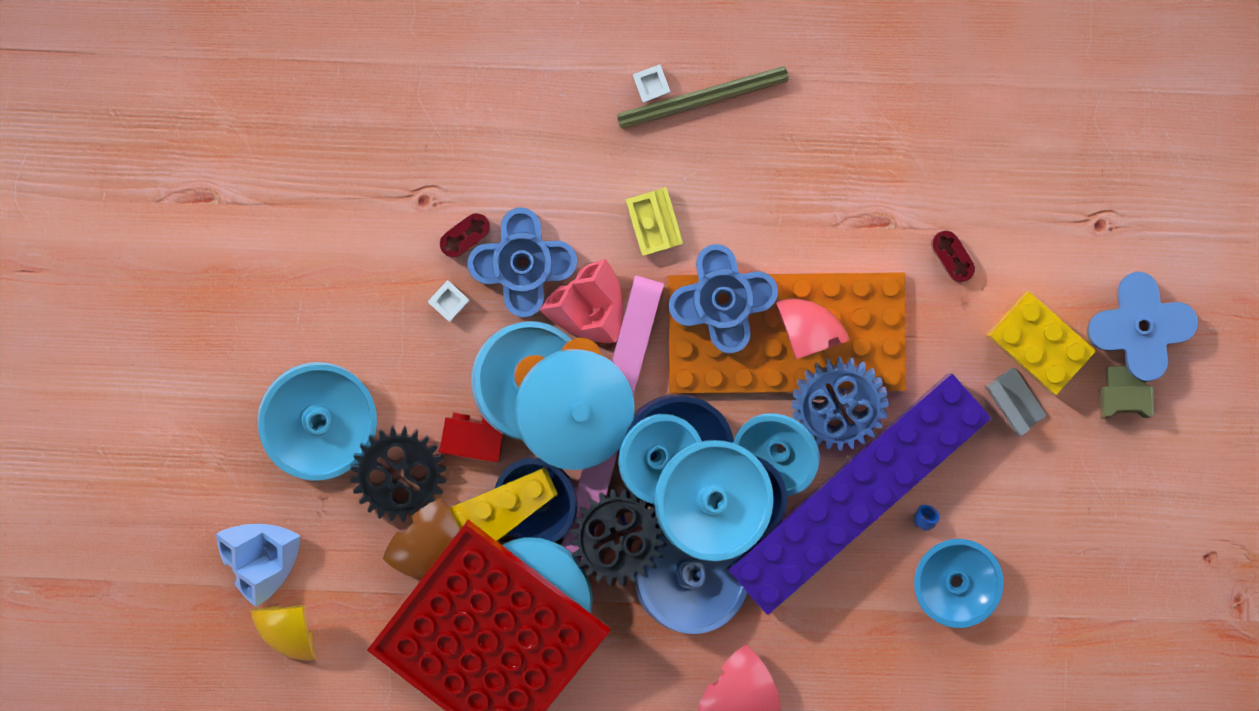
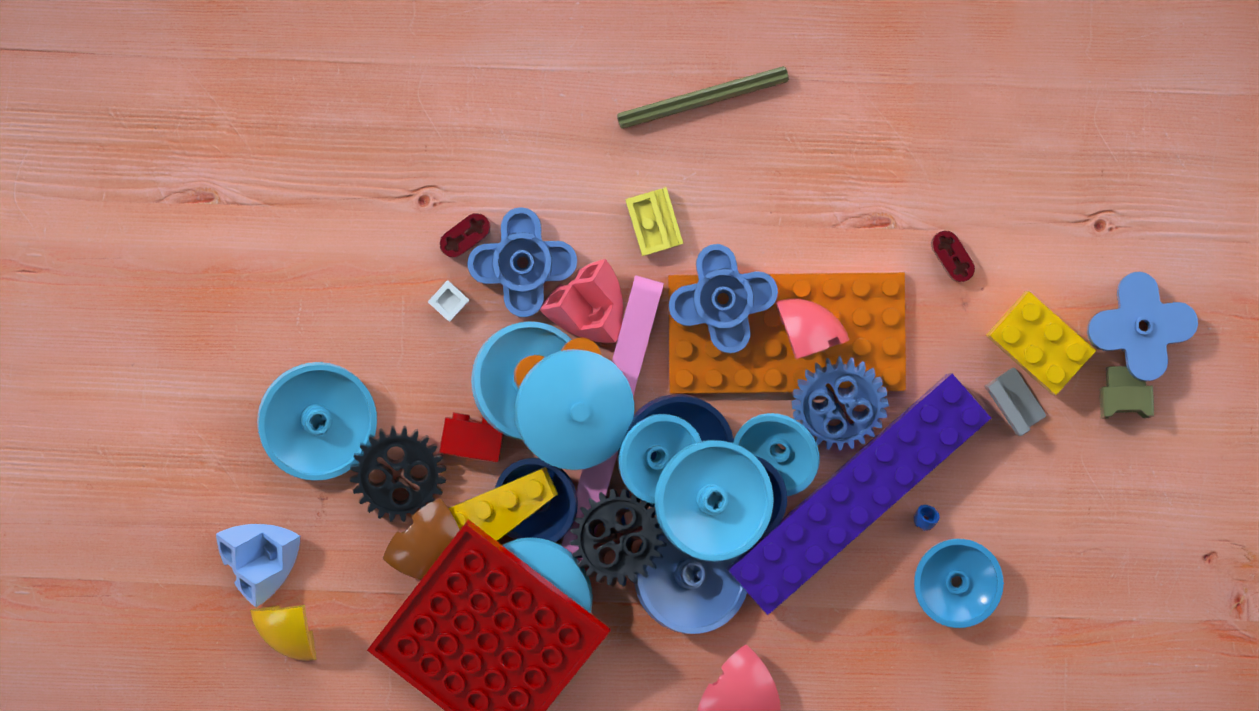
(651, 83): white plate -> none

